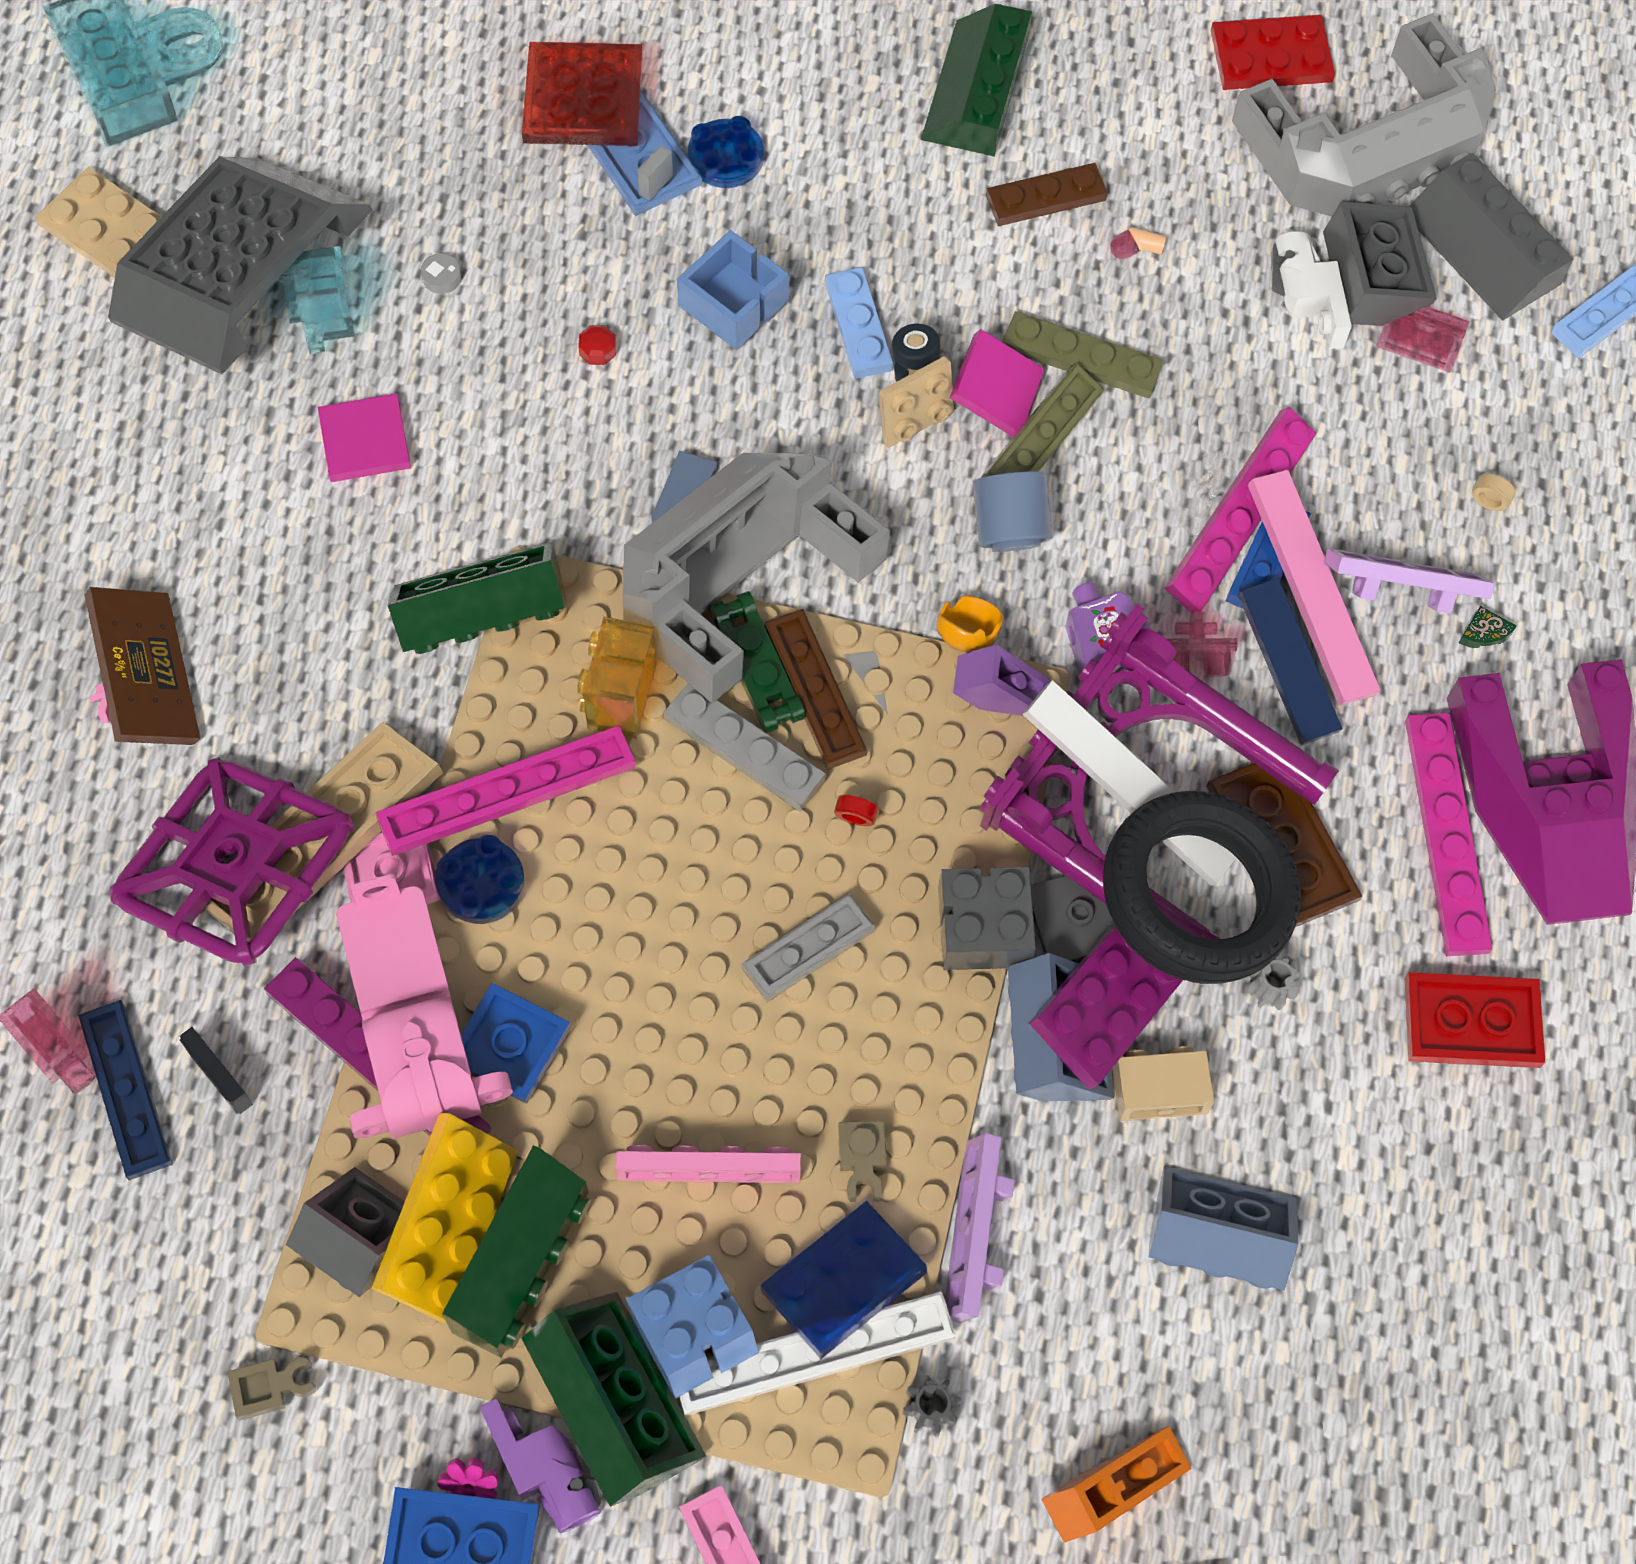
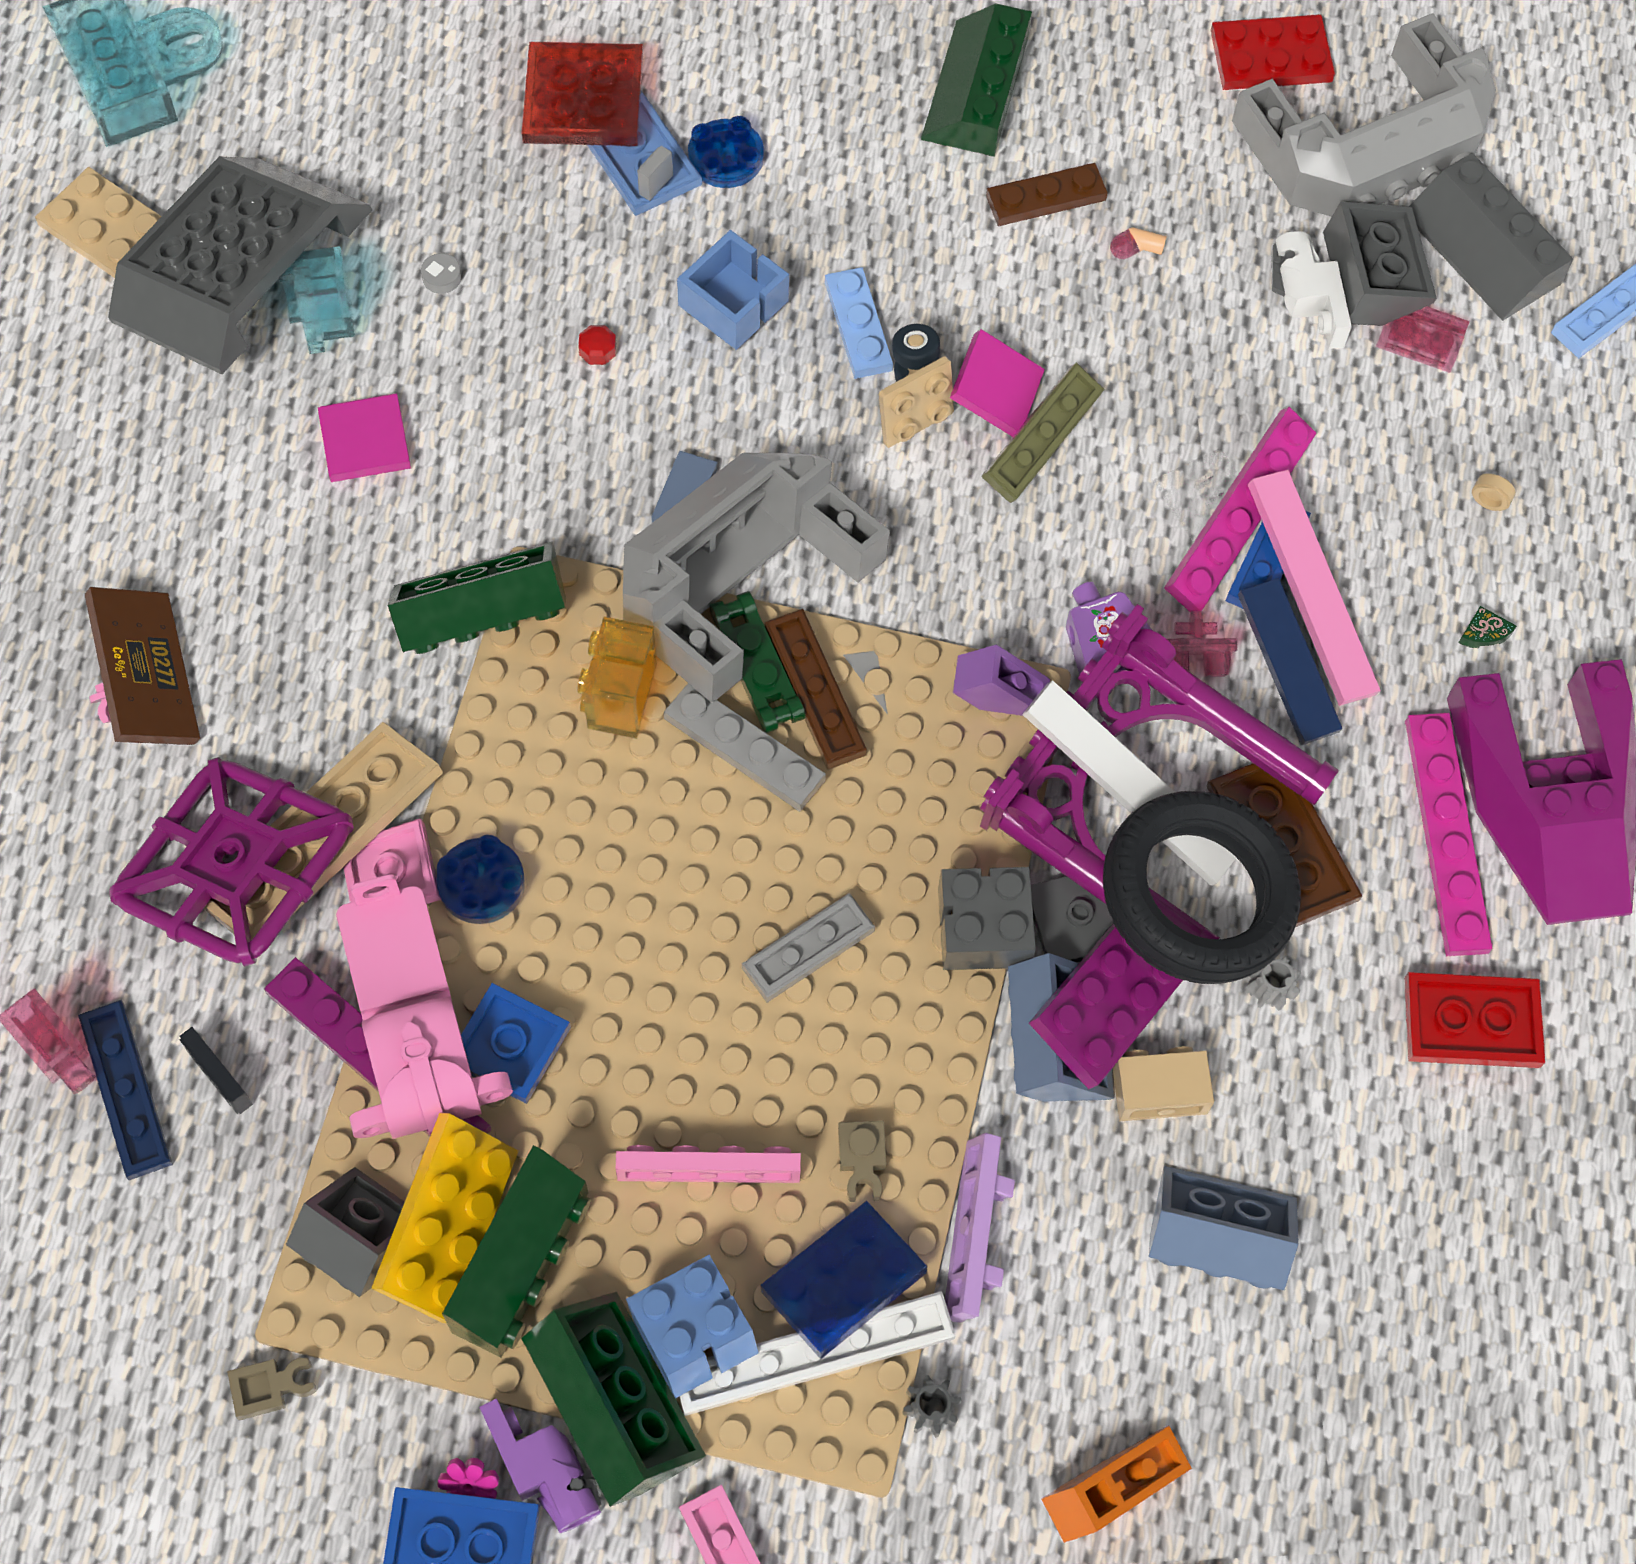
(505, 790): dark pink plate -> none
(856, 810): red tile -> none
(969, 624): light orange hair -> none
(1012, 511): sand blue piece -> none
(1100, 359): olive plate -> none
(1443, 582): lavender hinge -> none

